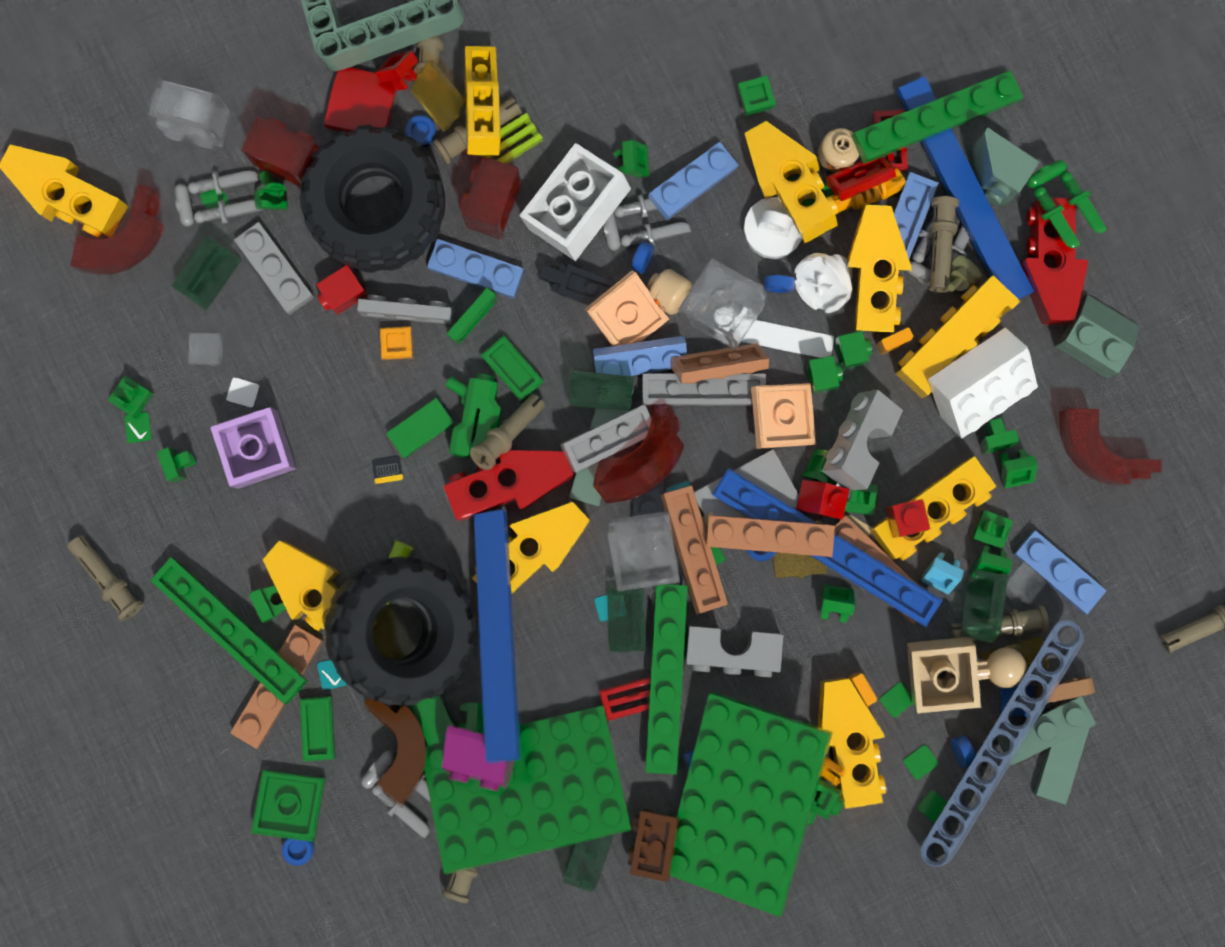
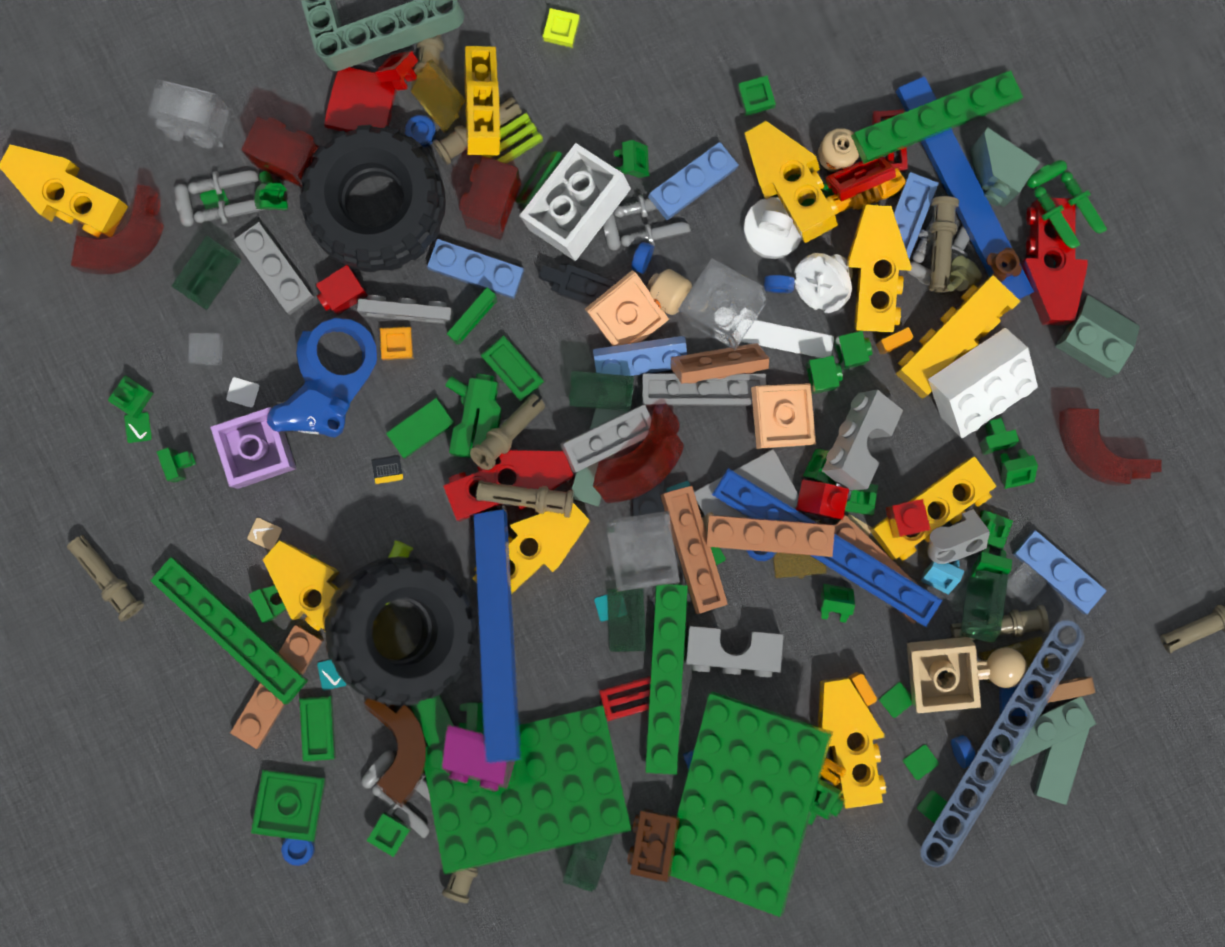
(264, 533): none -> tan sticker
(325, 397): none -> blue animal
(388, 834): none -> green tile
(539, 176): none -> green slope
(540, 499): none -> dark tan pin
(561, 28): none -> neon yellow tile
(959, 540): none -> light grey leg
(1012, 264): none -> reddish brown plate

